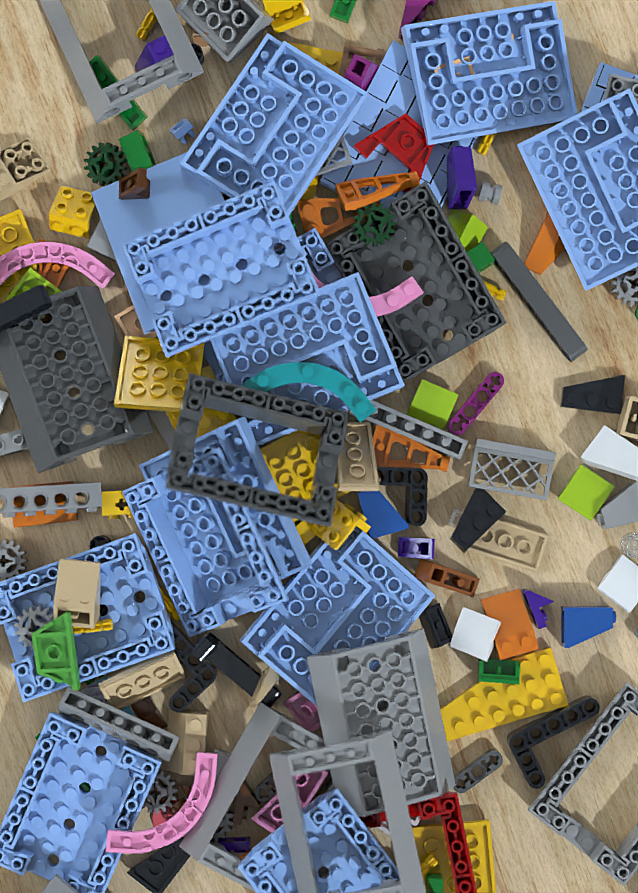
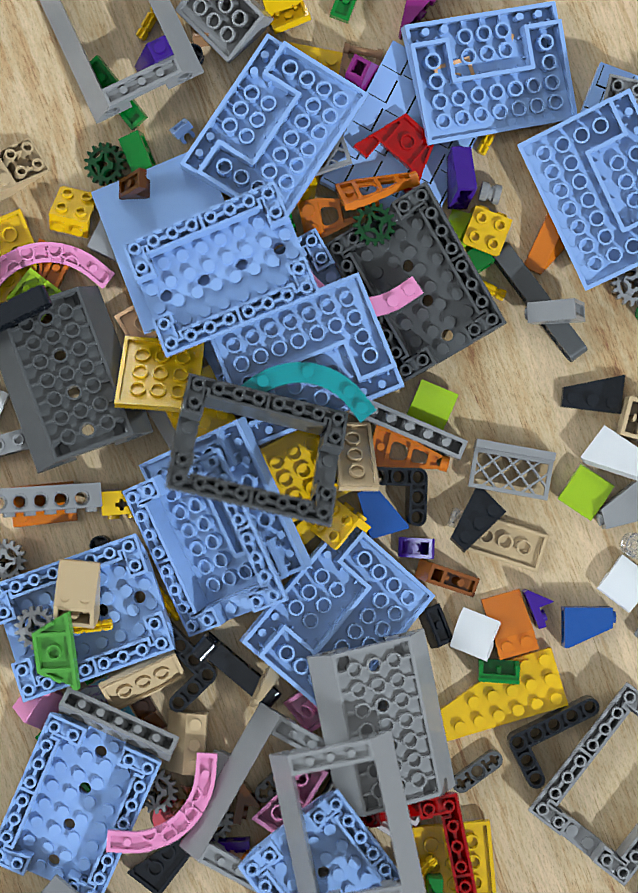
(37, 710): none -> bright pink slope
(475, 403): magenta beam -> none
(486, 230): none -> yellow bracket
(555, 311): none -> light grey slope

